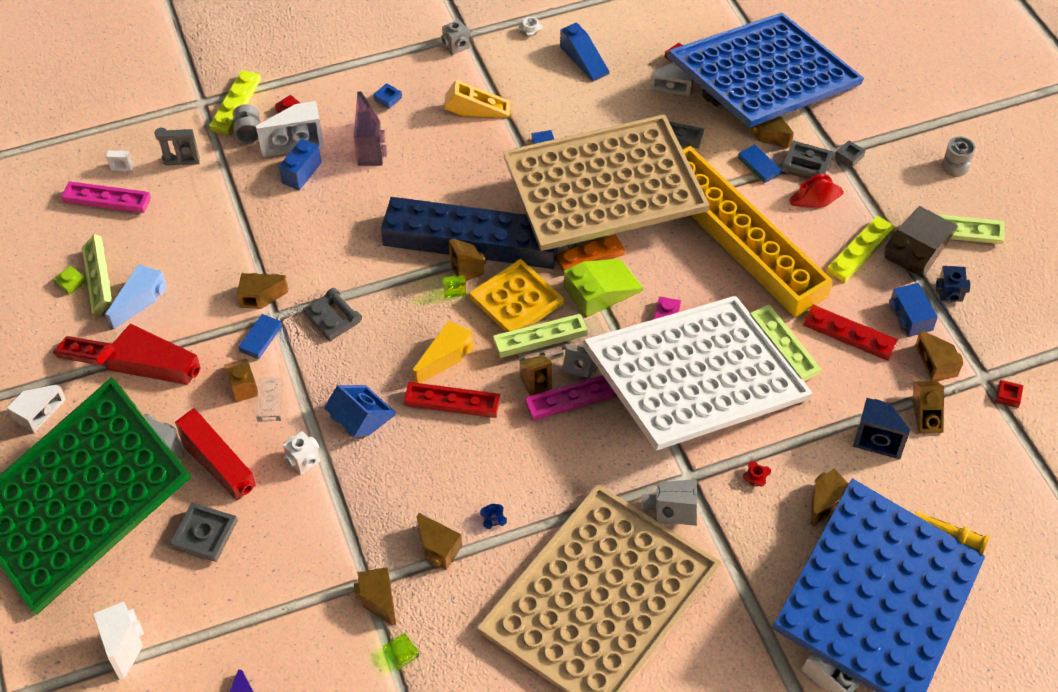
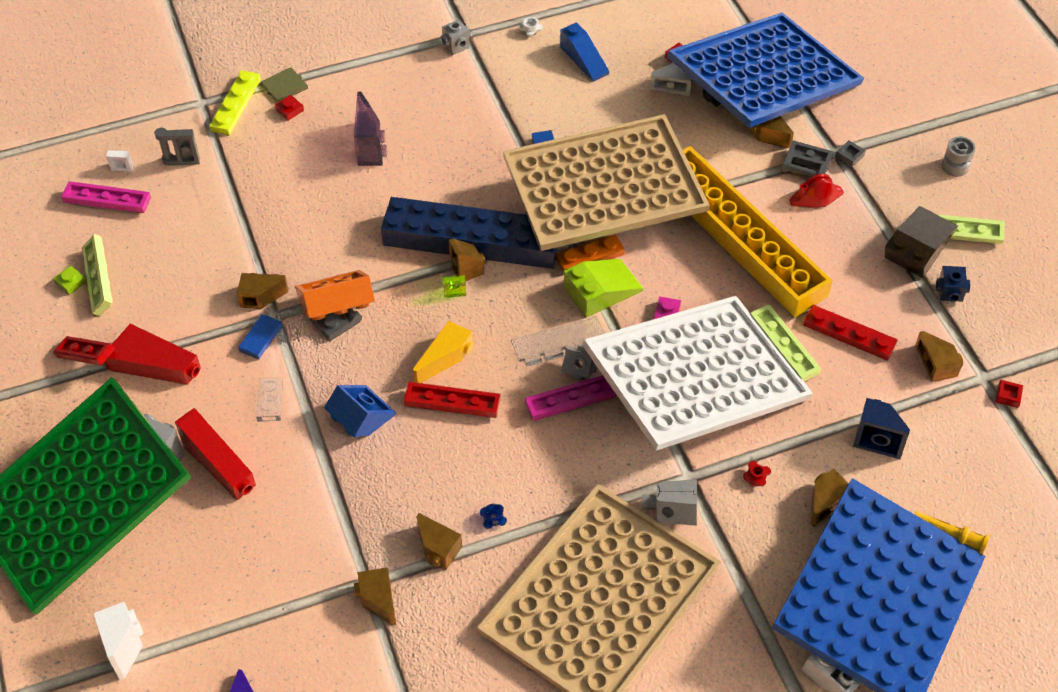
(36, 406): white slope -> none
(137, 294): light blue slope -> none
(203, 532): dark grey plate -> none
(241, 380): pearl gold slope -> none
(245, 121): light grey wheel -> none
(283, 131): white slope -> none
(284, 84): none -> olive piece
(300, 164): blue brick -> none
(301, 452): white brick -> none
(335, 294): none -> orange slope
(387, 95): blue plate -> none
(401, 651): clear neon green plate -> none
(475, 102): yellow slope -> none
(516, 297): yellow plate -> none
(536, 374): pearl gold slope -> none
(540, 335): yellowish green plate -> none
(687, 134): dark grey plate -> none
(759, 163): blue tile -> none
(860, 249): neon yellow plate -> none
(913, 309): blue brick -> none
(929, 406): pearl gold slope -> none

